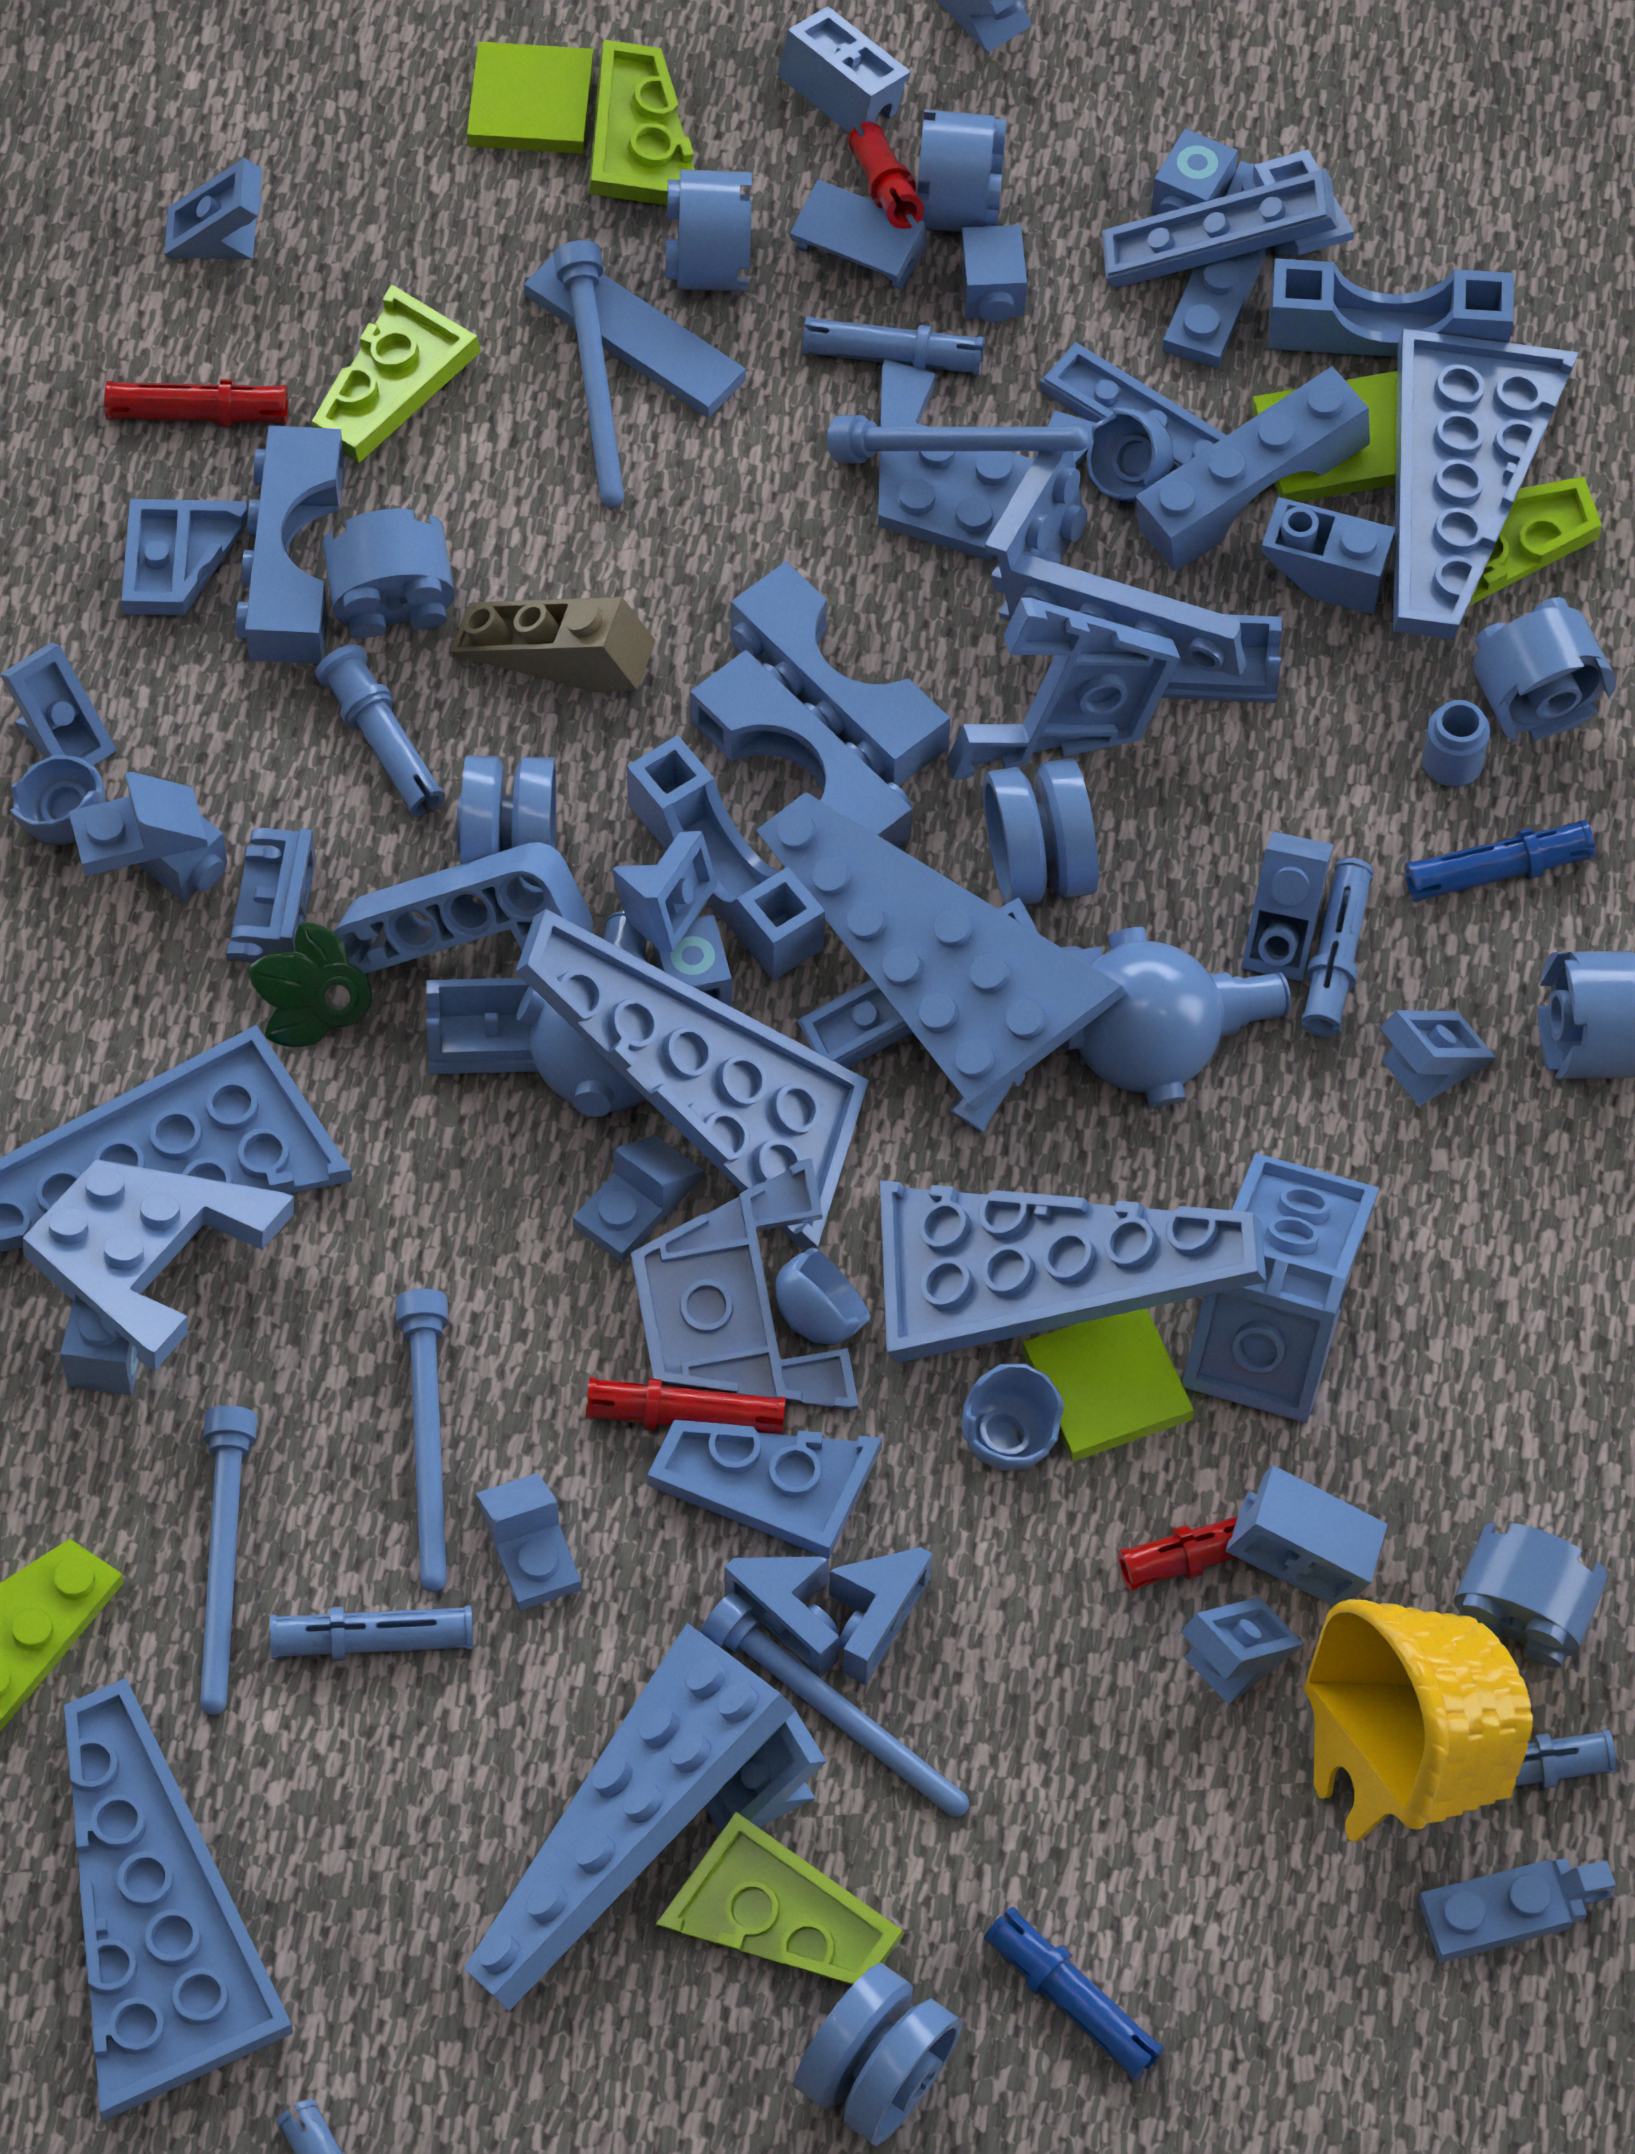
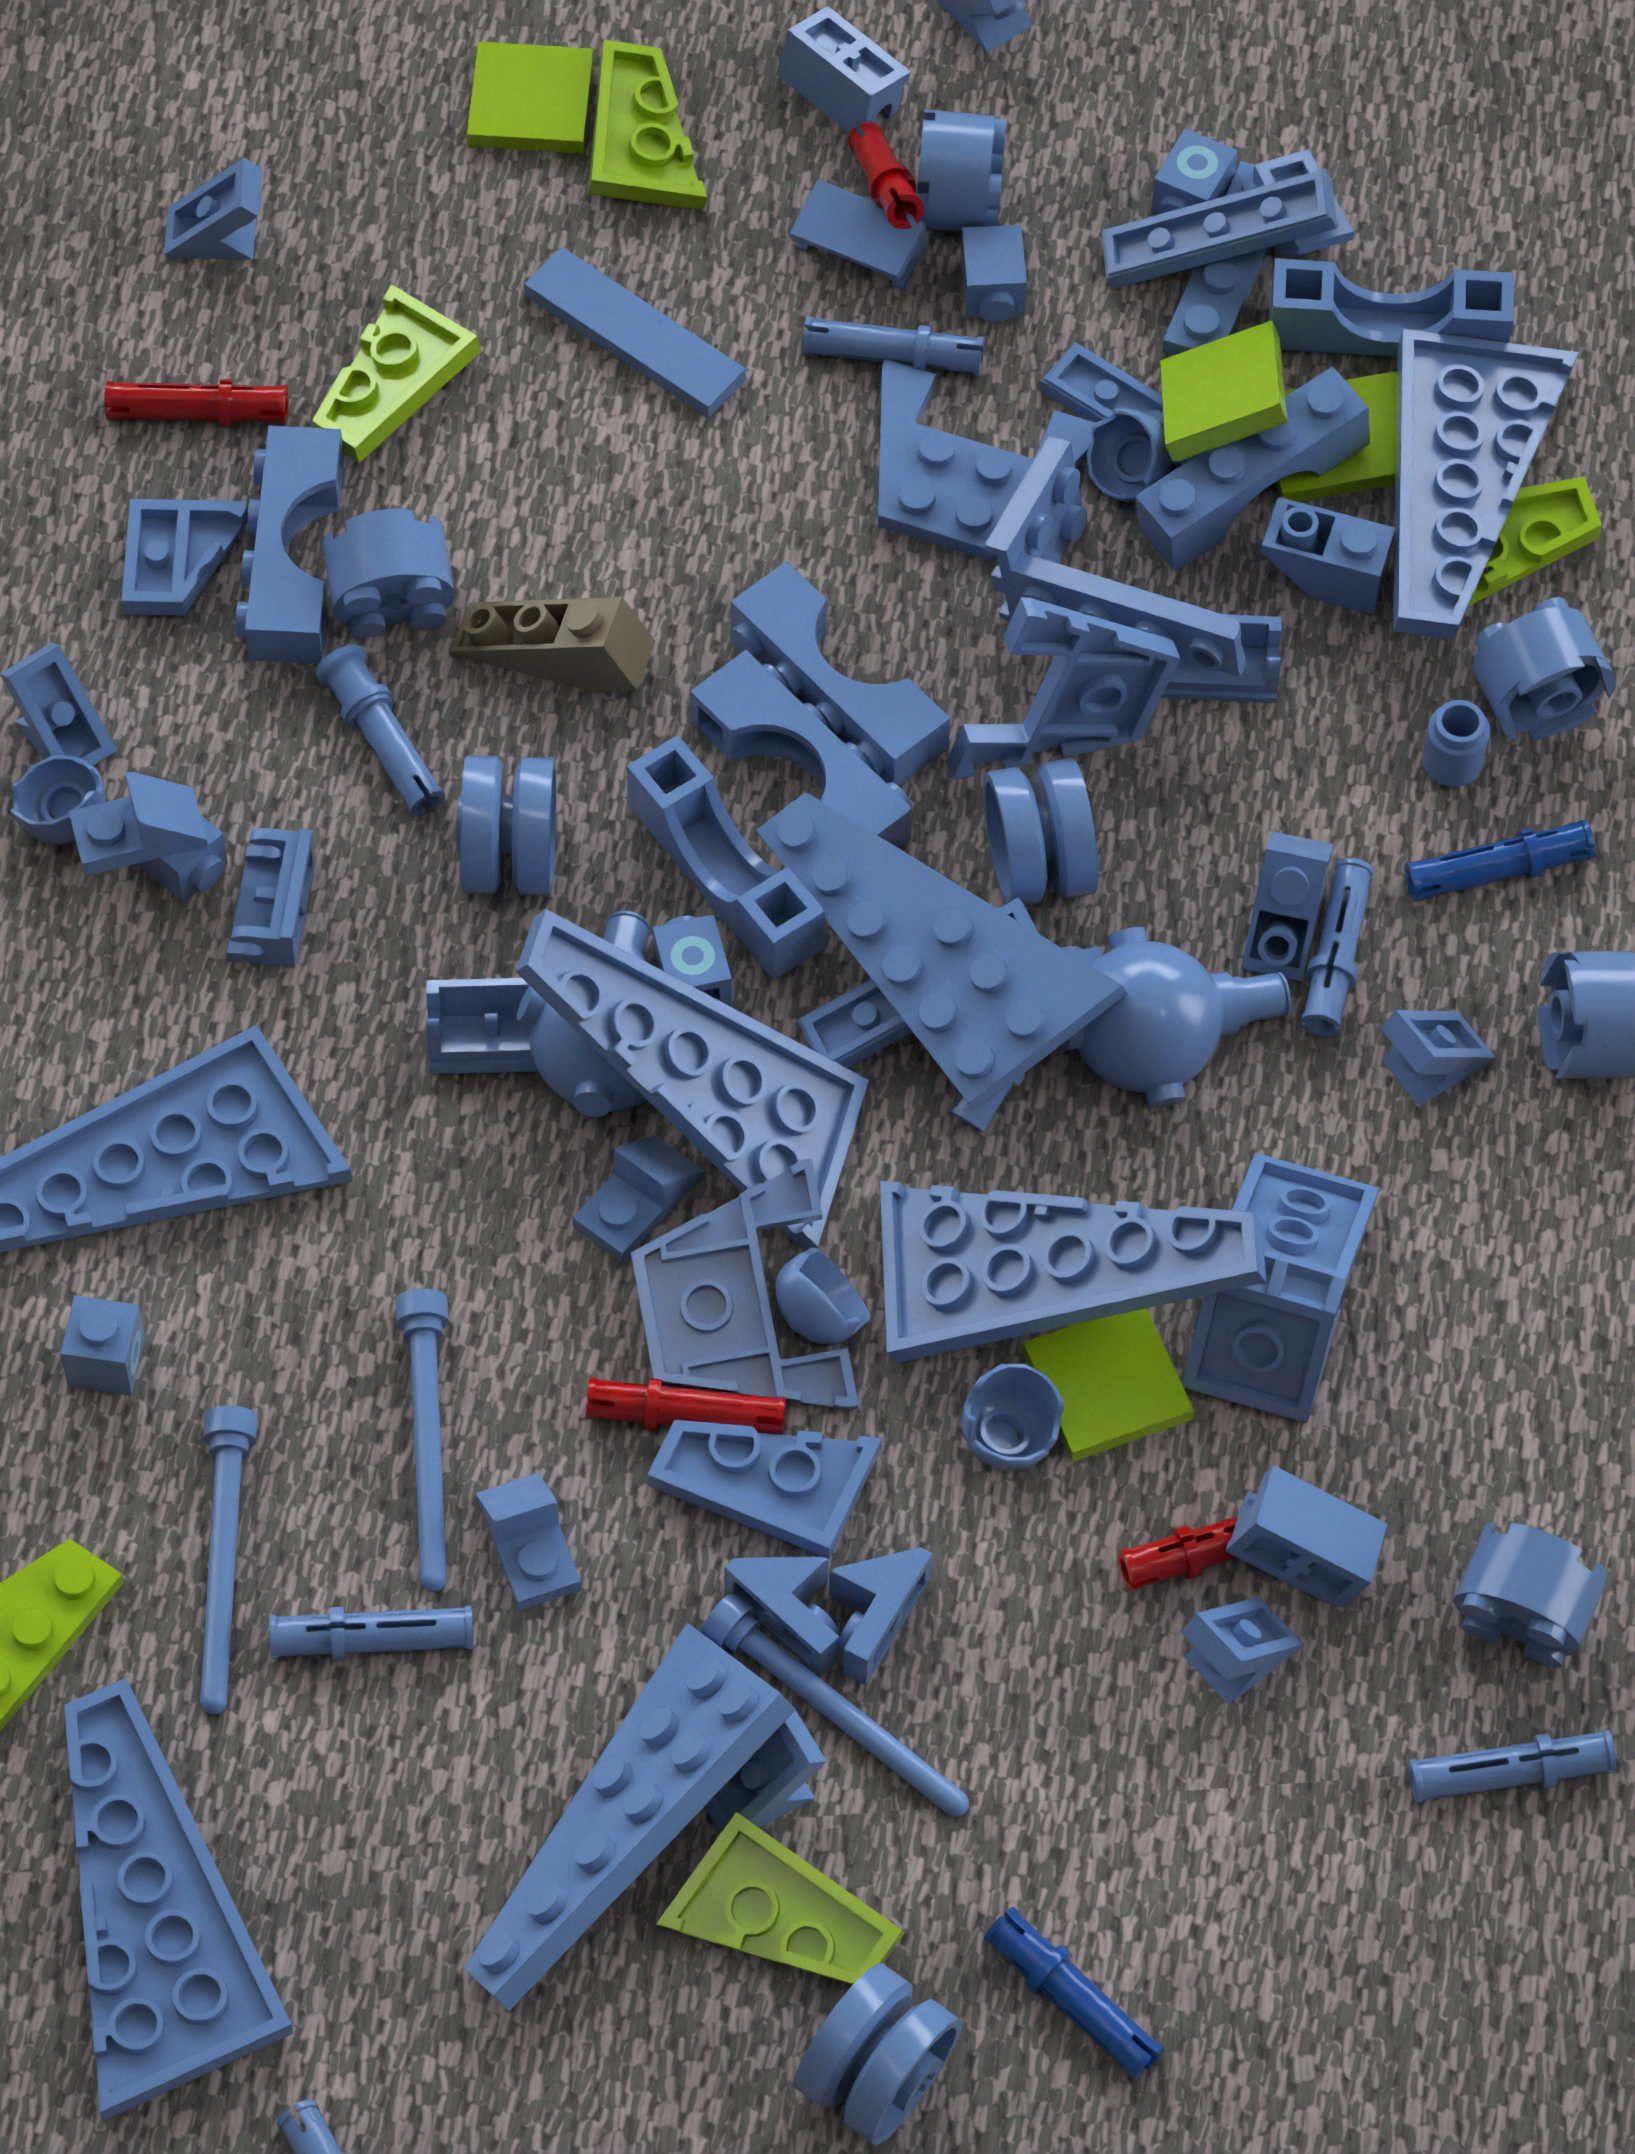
(126, 1226): medium blue wing -> none
(301, 984): dark green plate -> none
(384, 932): medium blue beam -> none
(579, 268): medium blue piece -> none
(667, 896): medium blue slope -> none
(711, 230): medium blue brick -> none
(856, 439): medium blue piece -> none
(1223, 391): none -> lime tile
(1416, 1714): yellow piece -> none
(1512, 1906): medium blue hinge -> none

